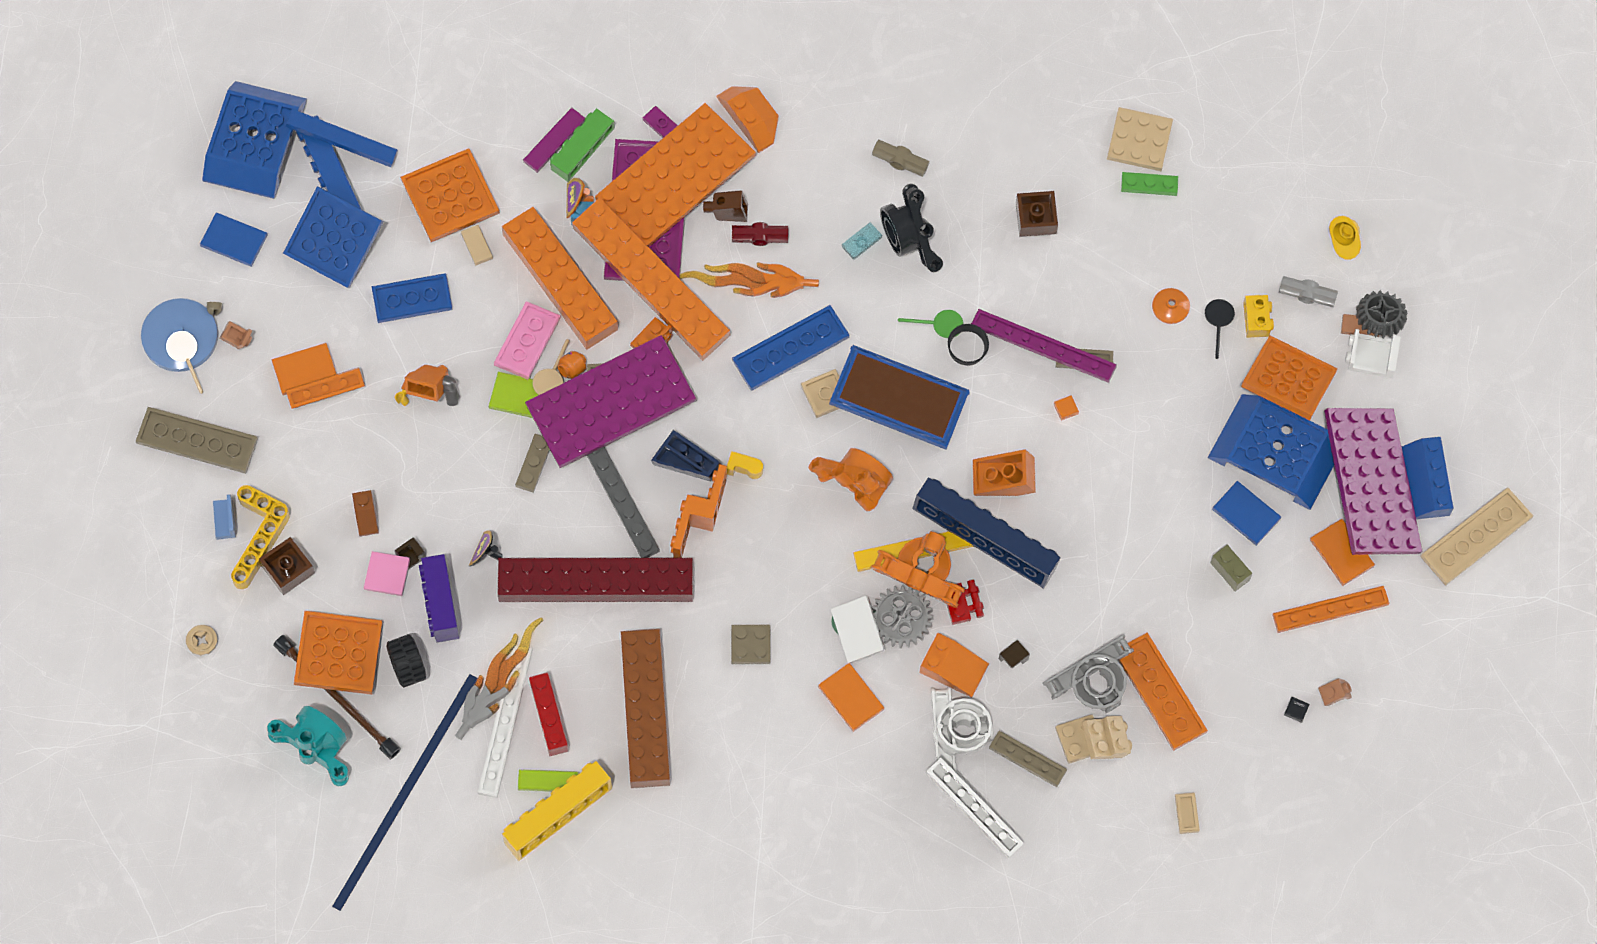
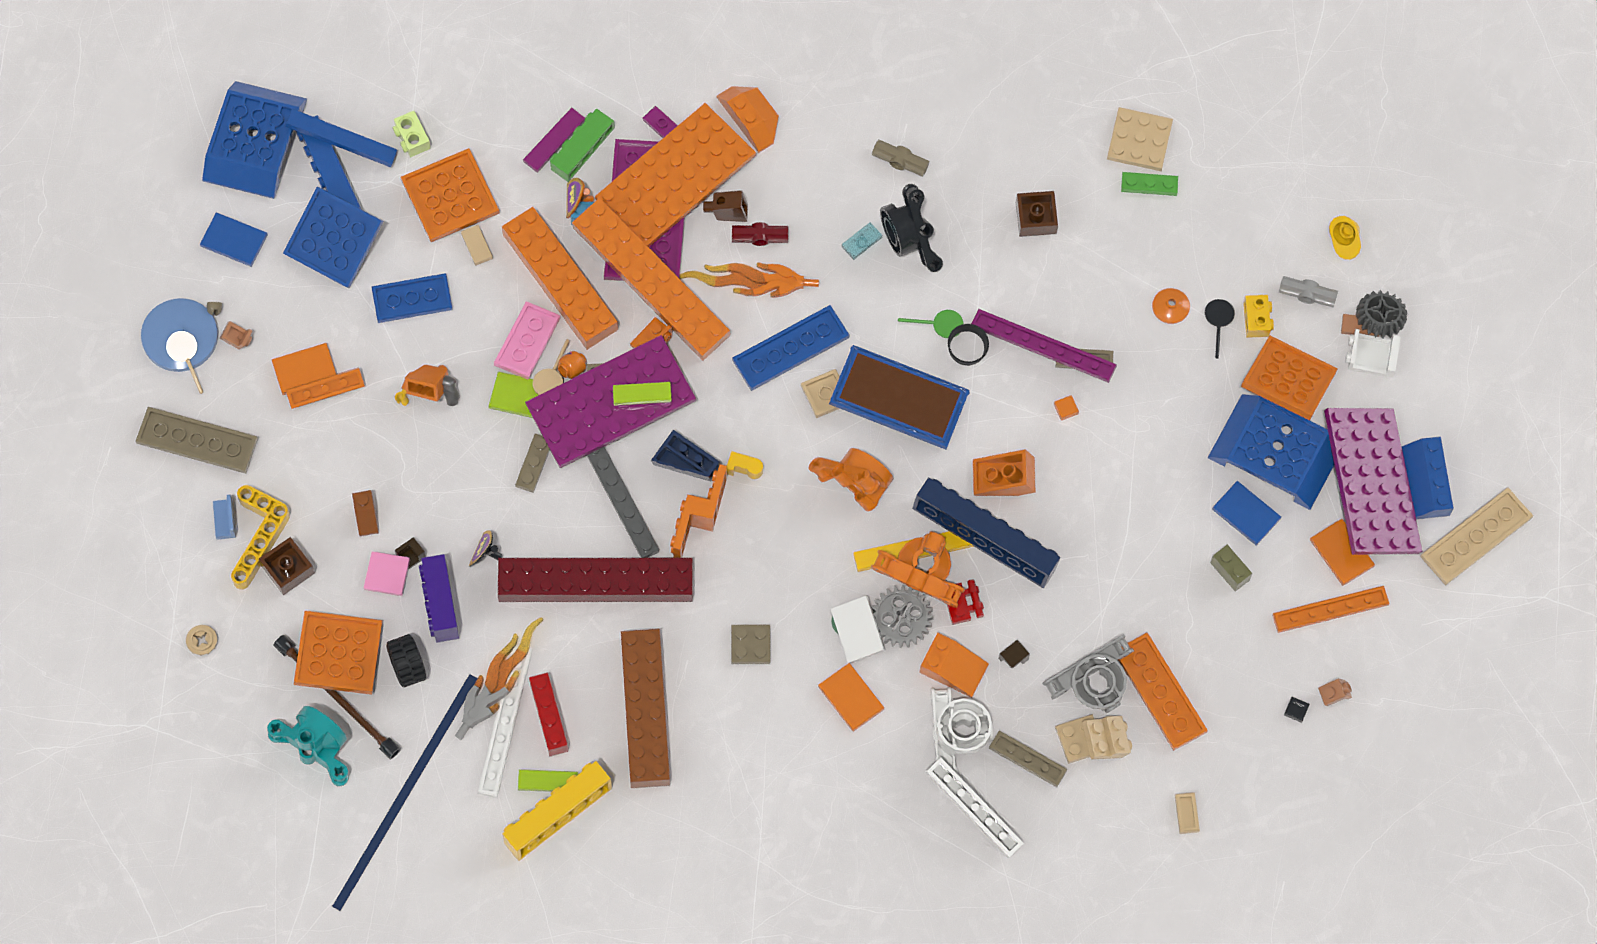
(413, 133): none -> yellowish green brick
(642, 393): none -> lime tile

